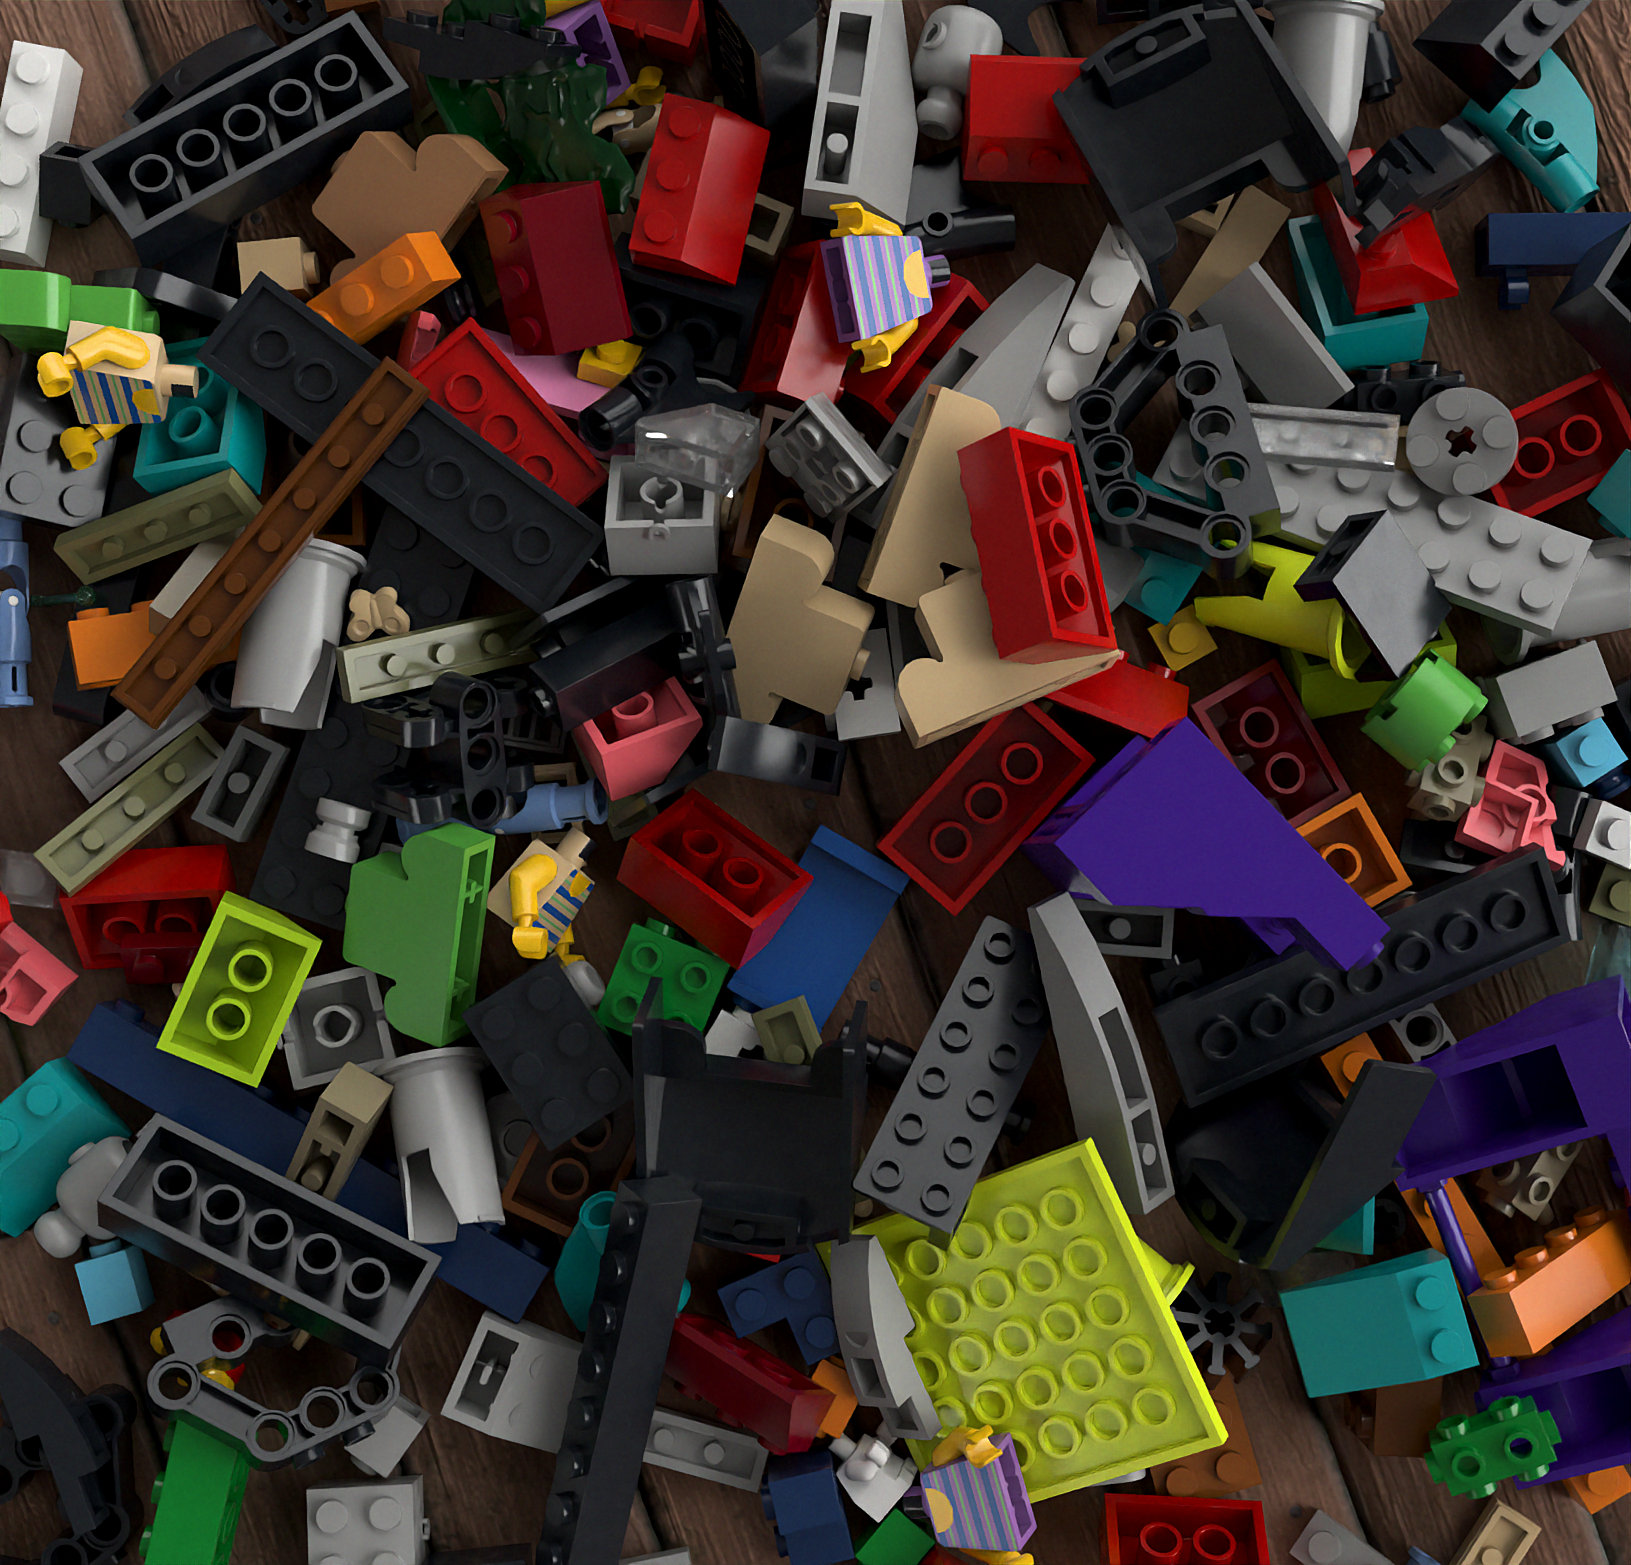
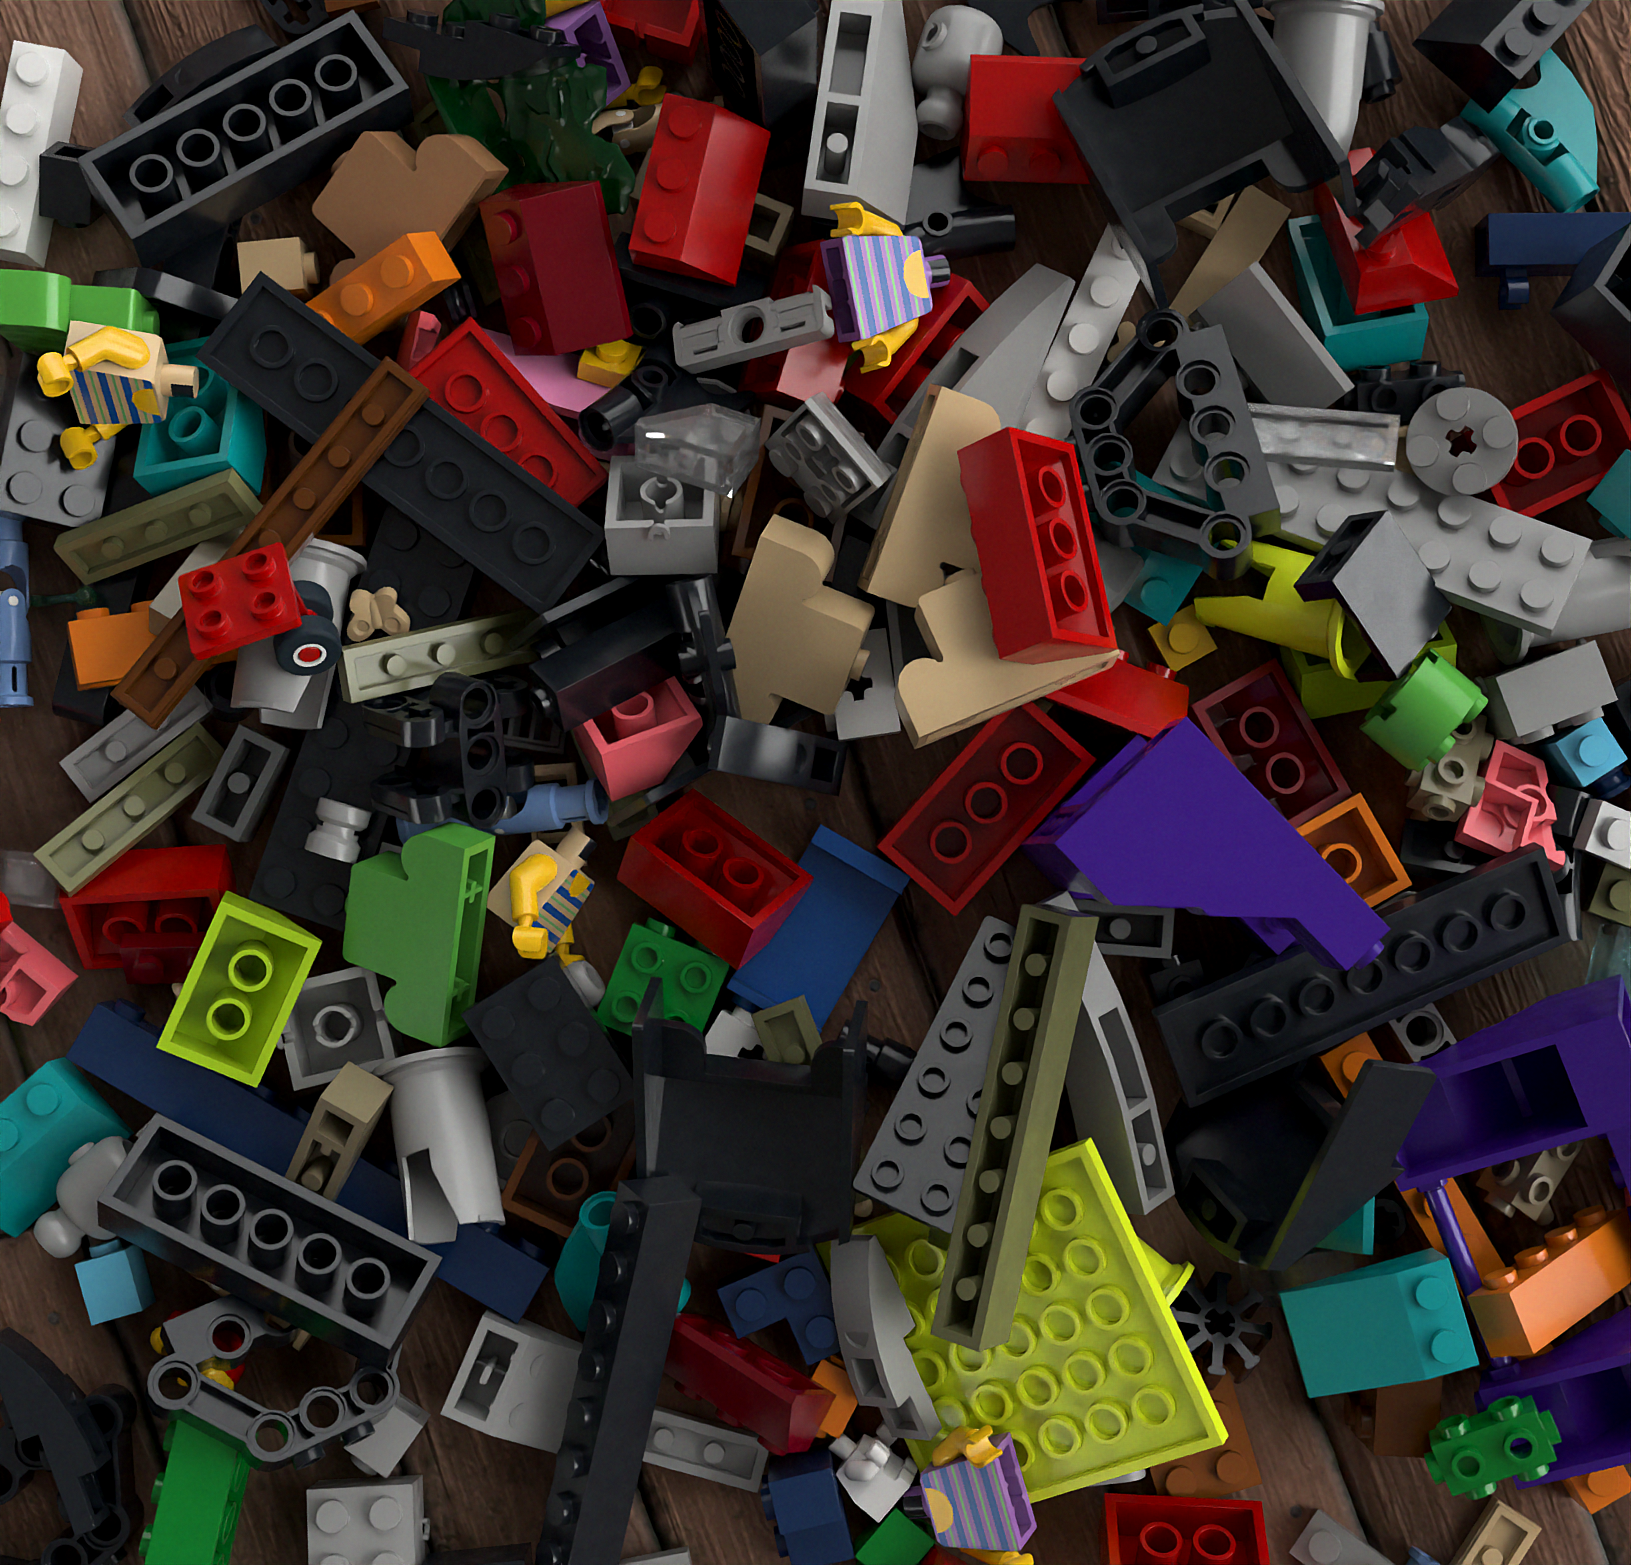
(258, 599): none -> red plate
(786, 322): none -> light grey piece
(1014, 1125): none -> olive brick

